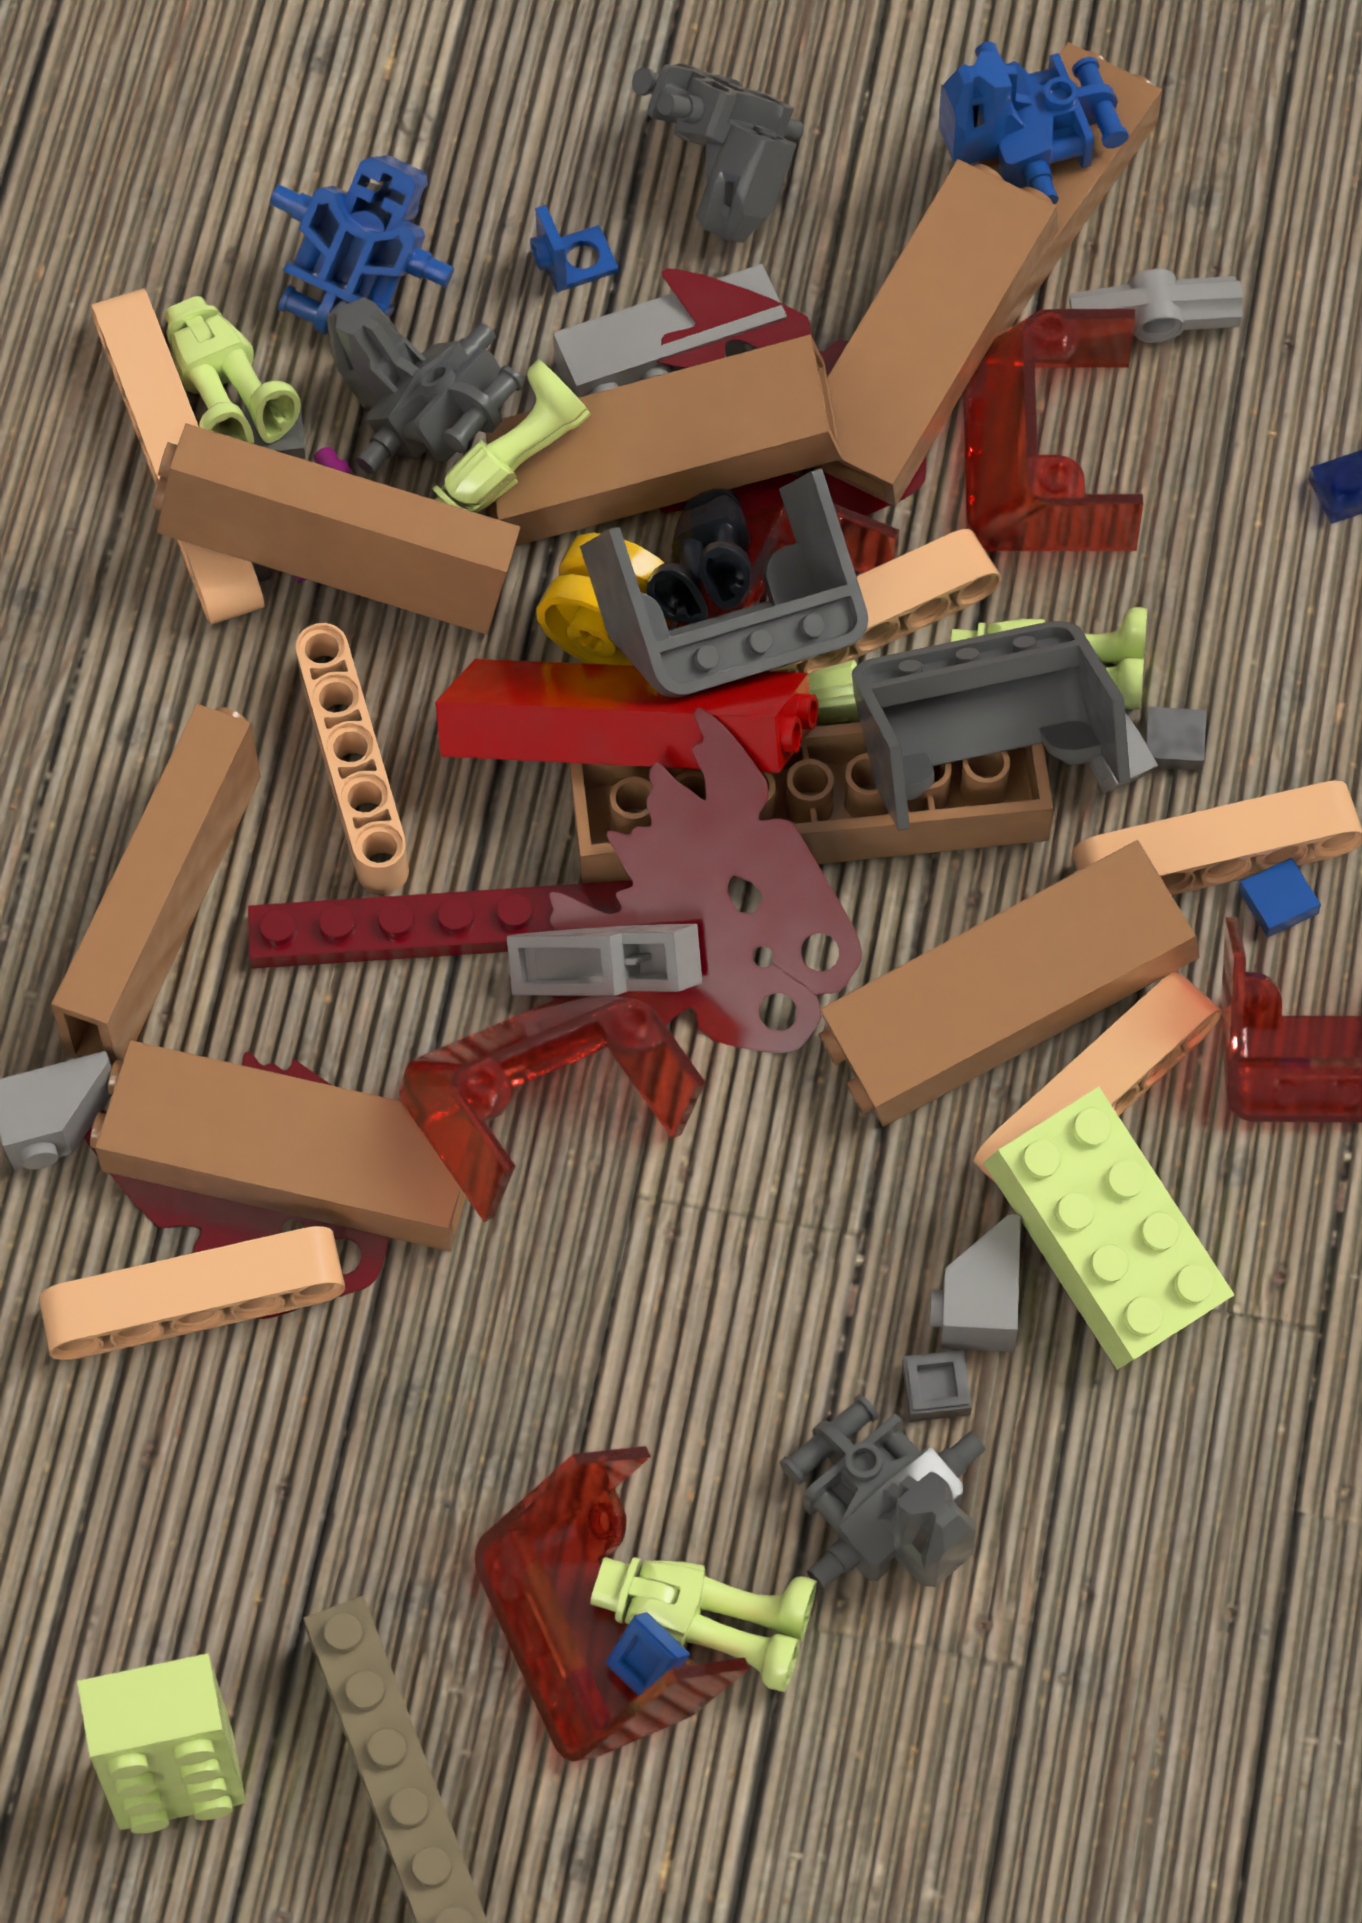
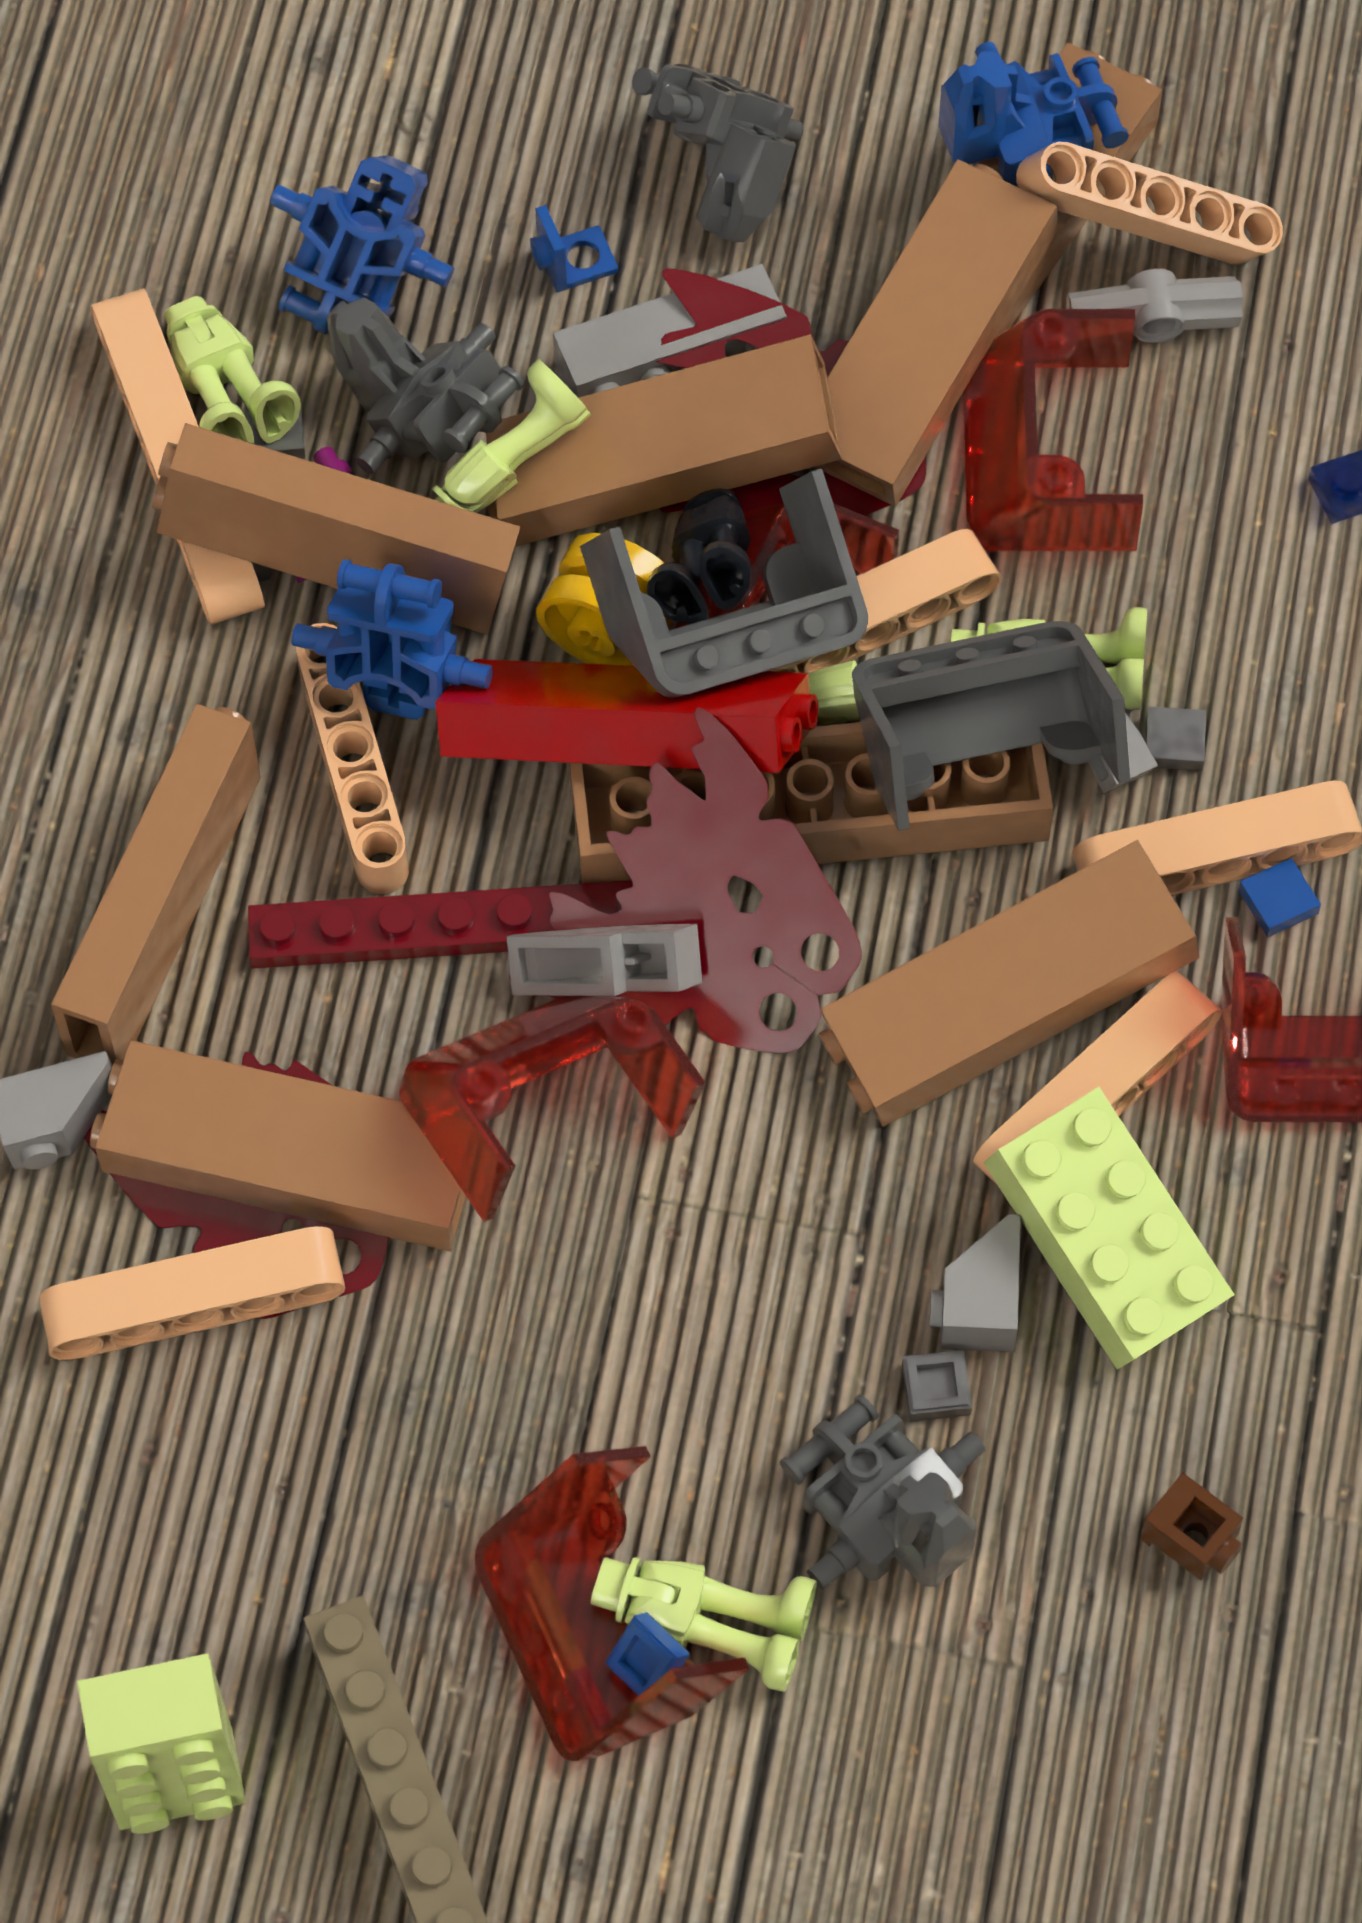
(392, 639): none -> blue piece
(1172, 198): none -> light nougat beam
(1193, 1508): none -> reddish brown brick

